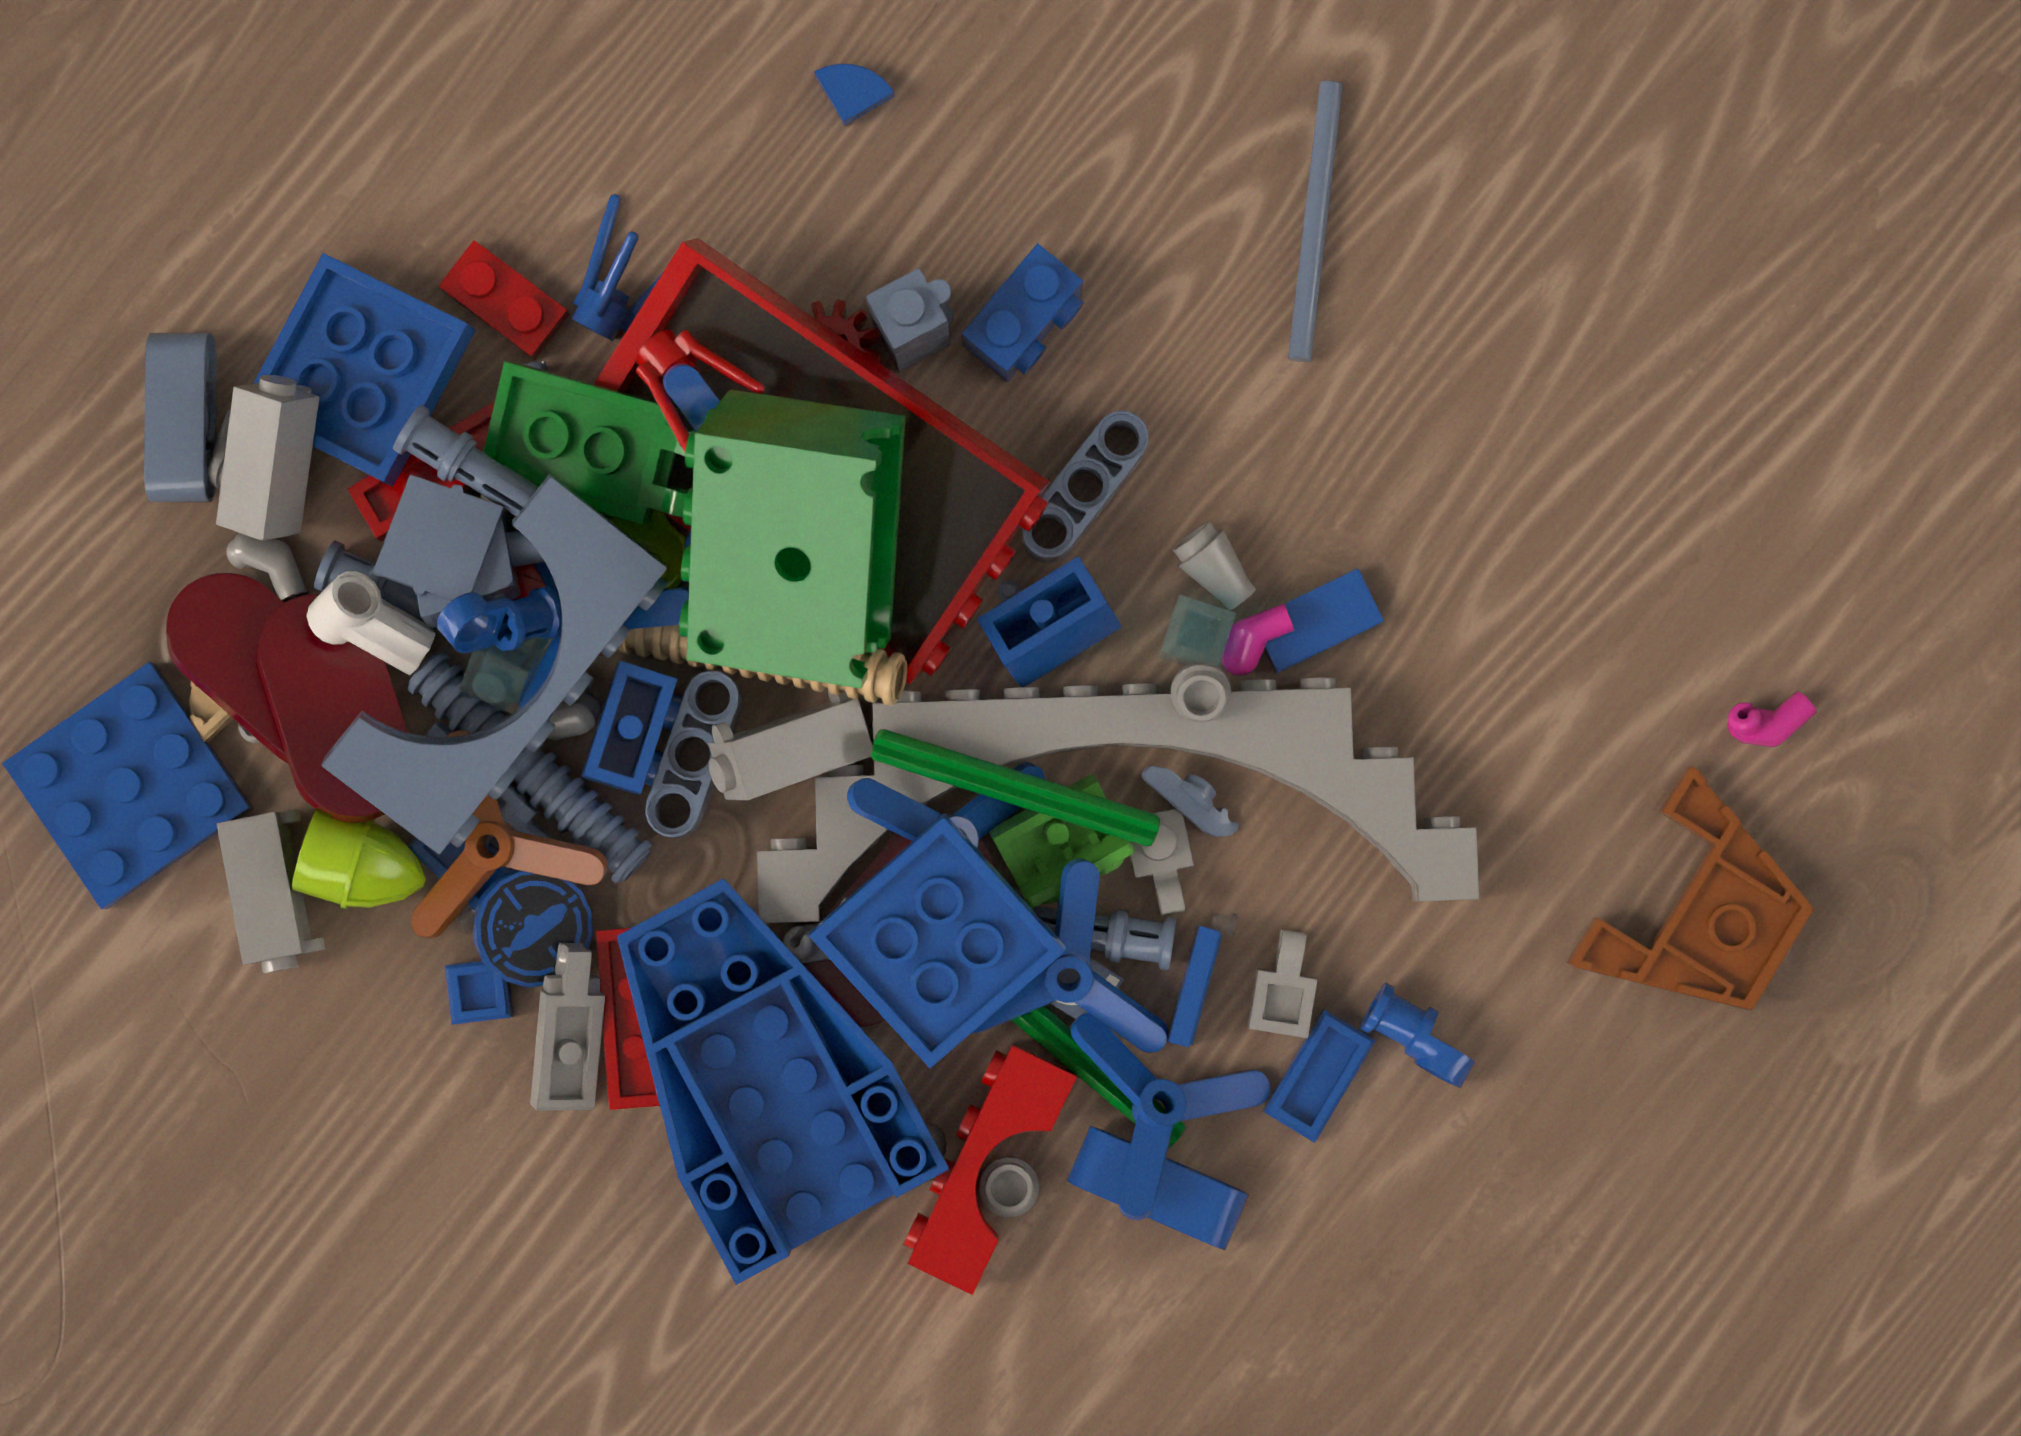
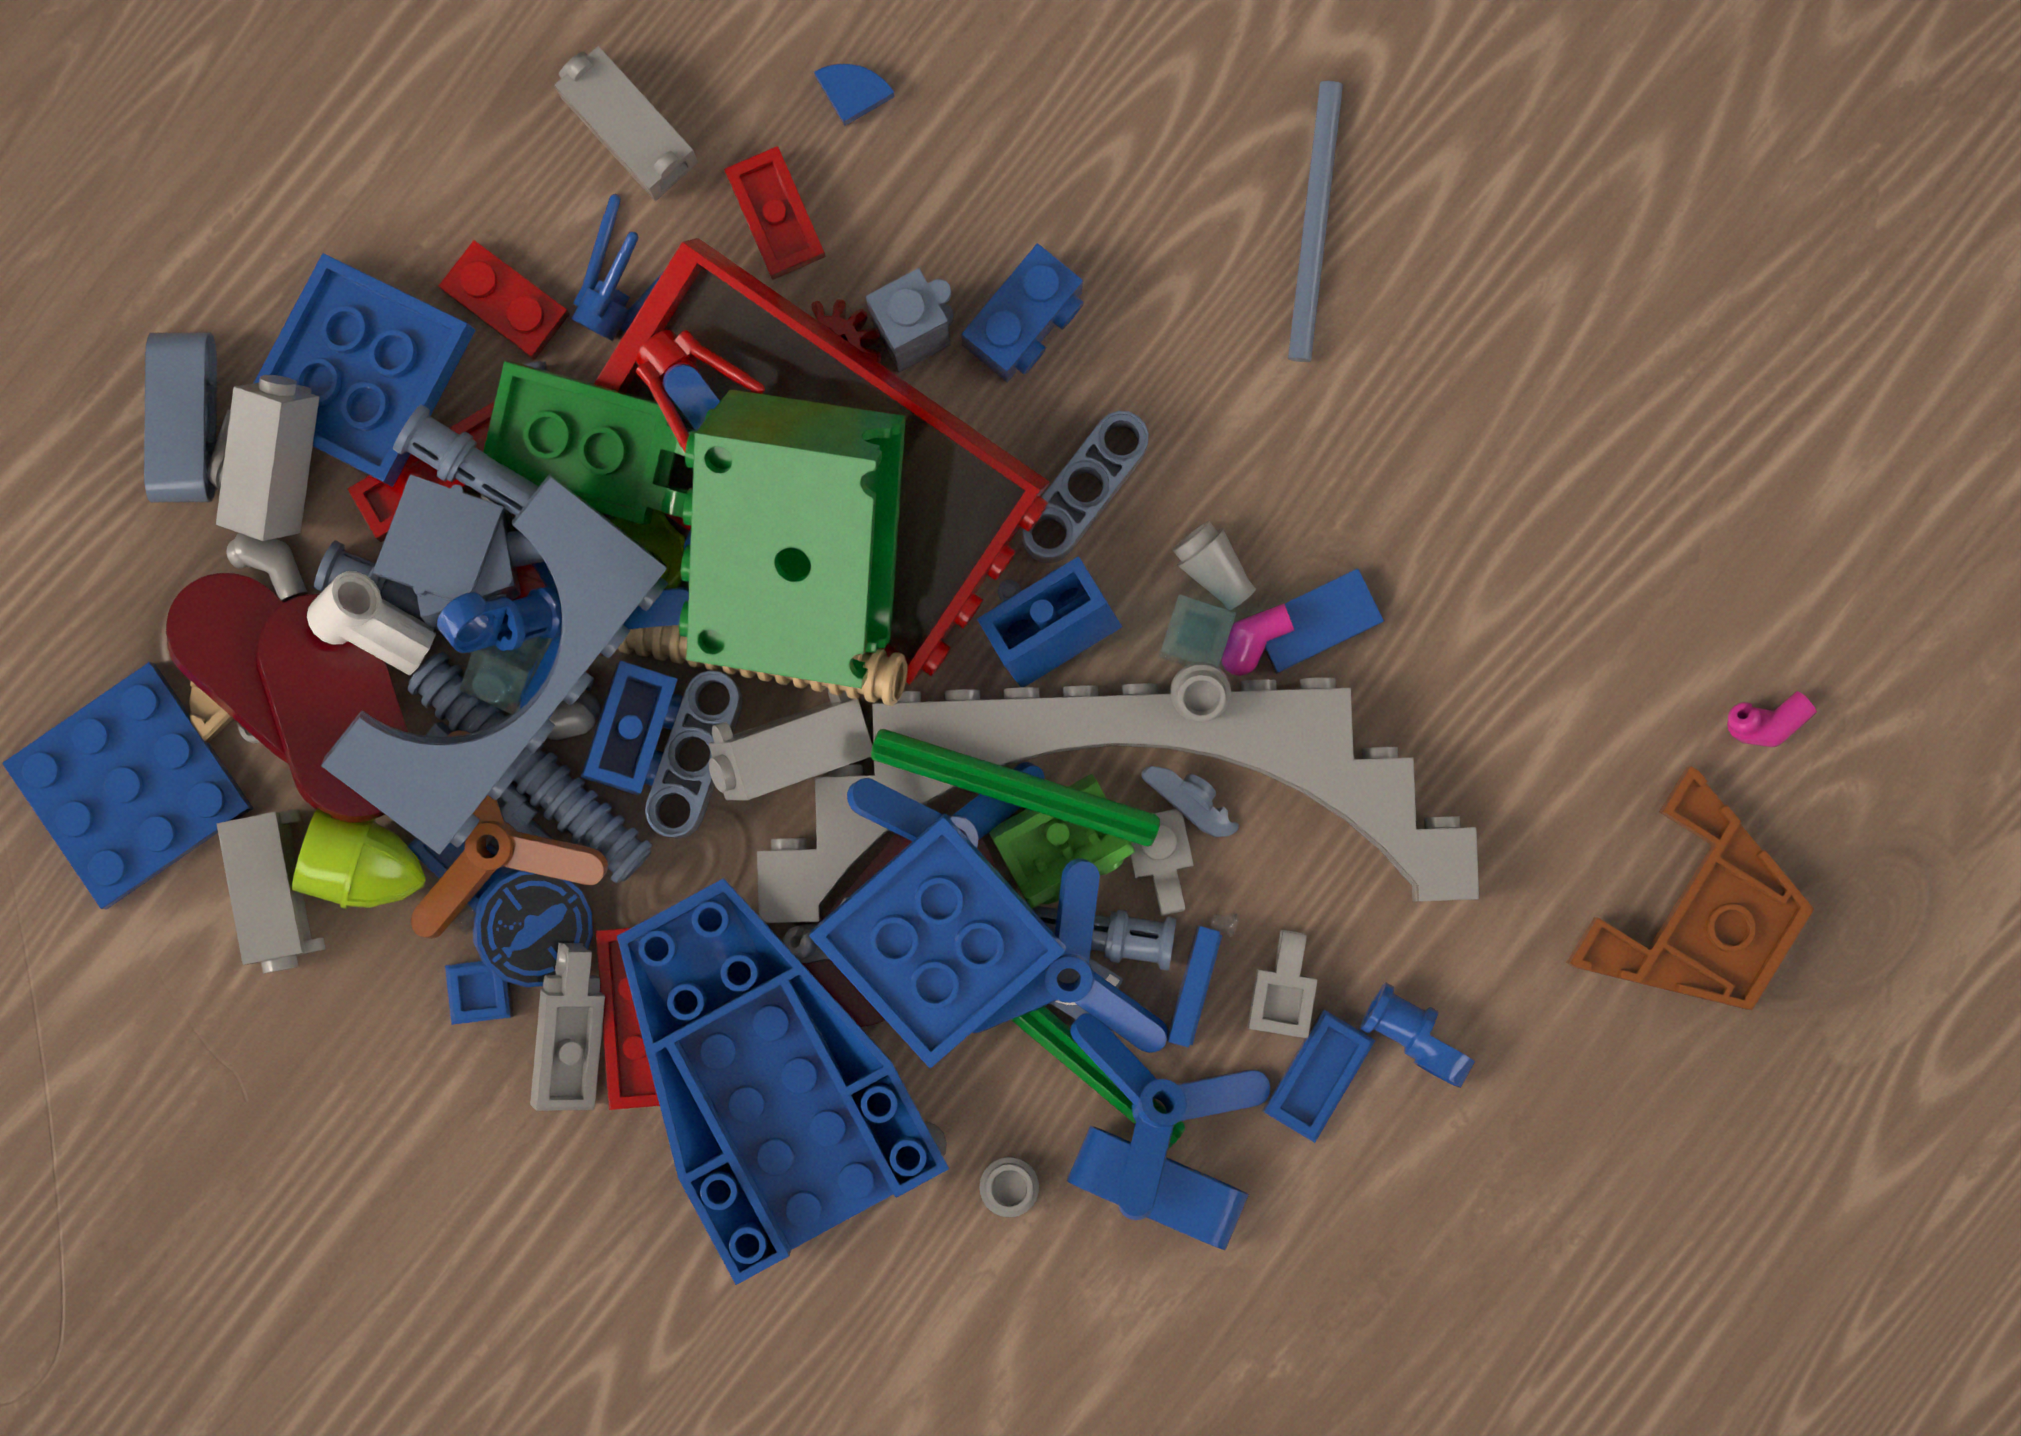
(625, 122): none -> light grey brick
(775, 212): none -> red plate
(956, 1237): red arch -> none

